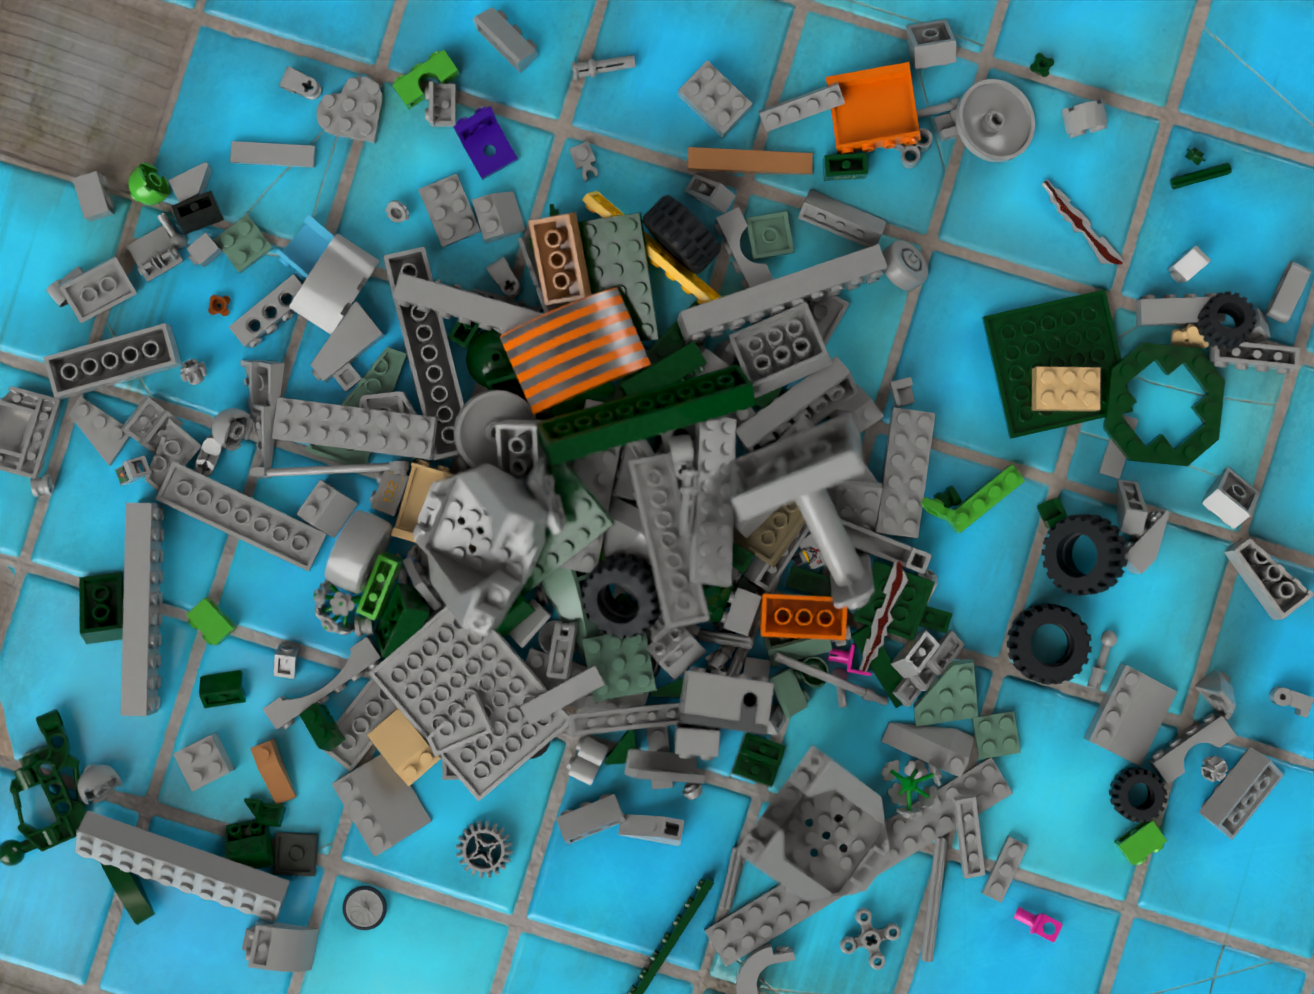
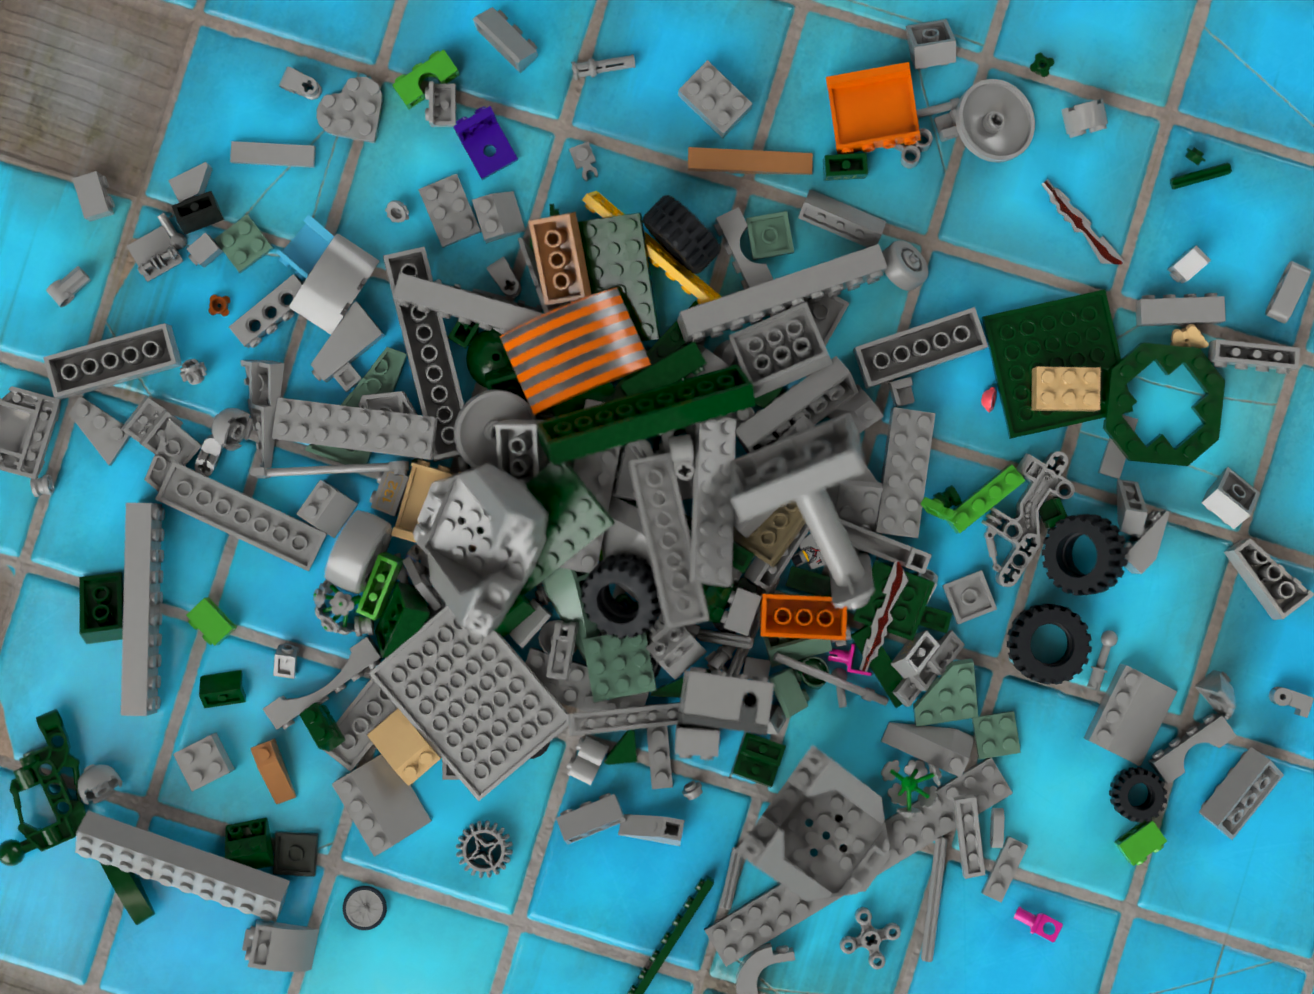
(97, 289): light grey plate -> none
(131, 471): light grey leg -> none
(147, 186): bright green cylinder -> none
(266, 813): dark green slope -> none
(461, 727): light grey wing -> none
(543, 489): light grey wing -> none
(562, 695): light grey tile -> none
(662, 766): light grey panel -> none
(689, 491): light grey pin -> none
(710, 193): light grey slope -> none
(801, 107): light grey plate -> none
(920, 347): none -> light grey brick
(969, 597): none -> light grey plate
(988, 399): none -> coral animal
(997, 828): none -> light grey beam
(1042, 482): none -> light grey beam
(1214, 768): light grey gear -> none
(1237, 309): black tyre -> none
(1261, 329): light grey panel -> none

